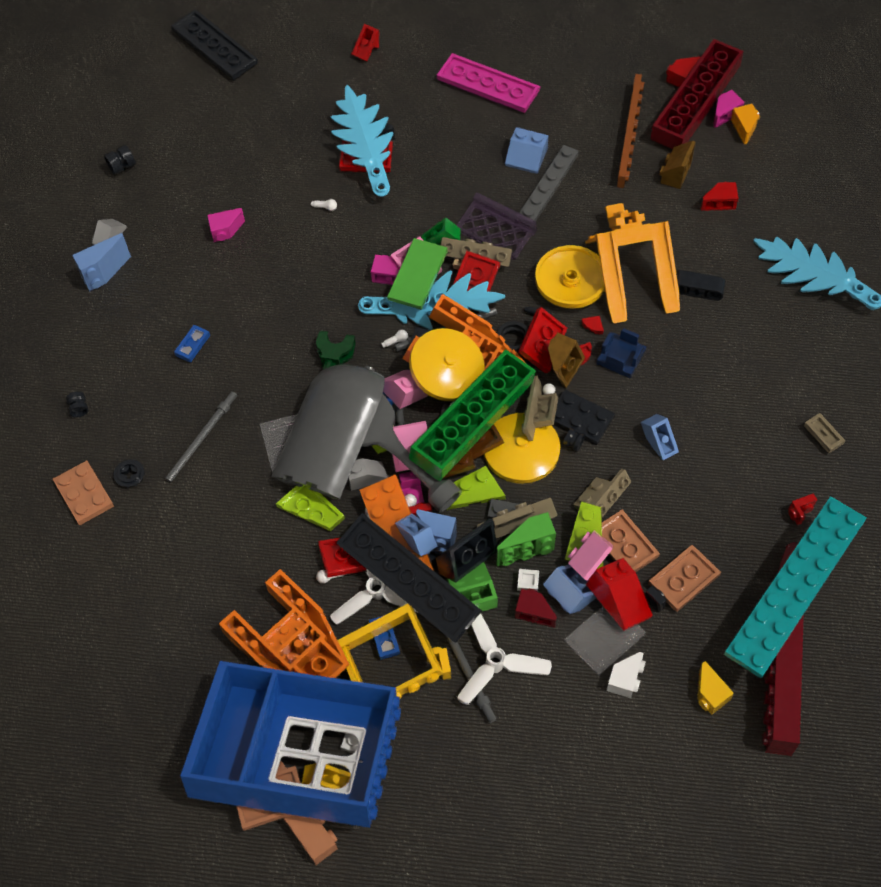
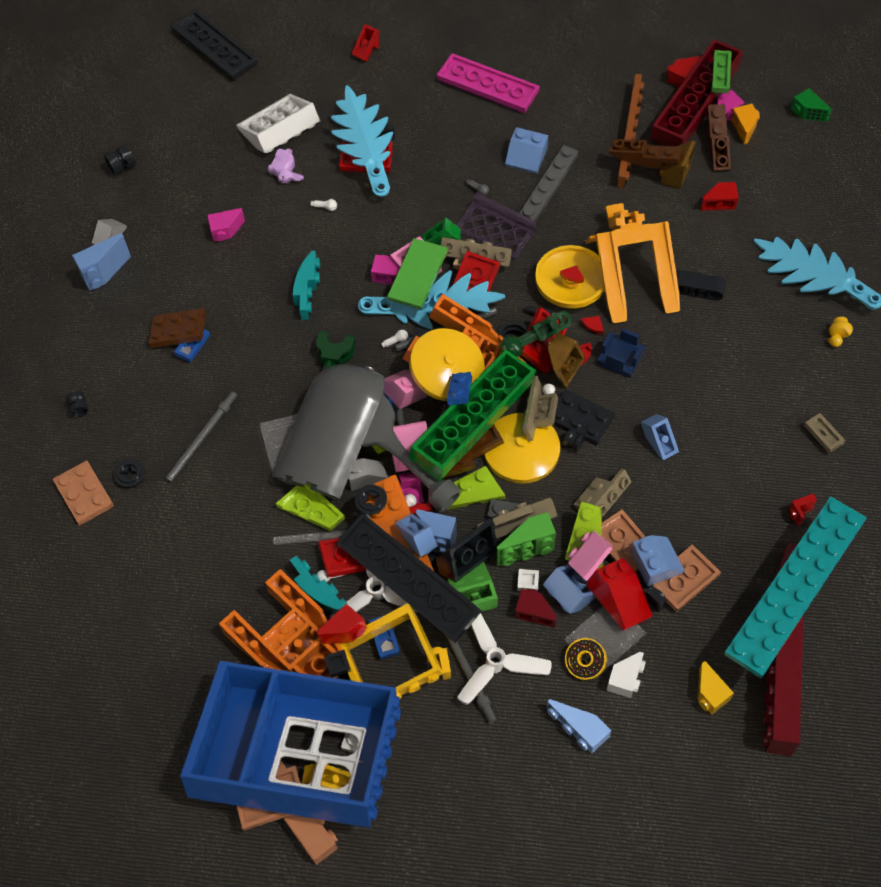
(177, 327): none -> reddish brown plate
(279, 123): none -> white slope
(283, 166): none -> lavender animal
(305, 282): none -> teal slope
(307, 537): none -> clear bar
(317, 590): none -> teal slope
(337, 663): none -> black plate
(342, 627): none -> red slope
(374, 492): none -> black gear
(459, 388): none -> blue piece
(481, 188): none -> dark grey piece
(539, 331): none -> dark green piece
(572, 274): none -> red tile
(574, 655): none -> tile
(582, 725): none -> light blue slope
(645, 155): none -> reddish brown slope
(656, 559): none -> medium blue slope
(718, 138): none -> reddish brown slope
(721, 71): none -> bright green plate
(810, 106): none -> green slope
(839, 329): none -> yellow animal

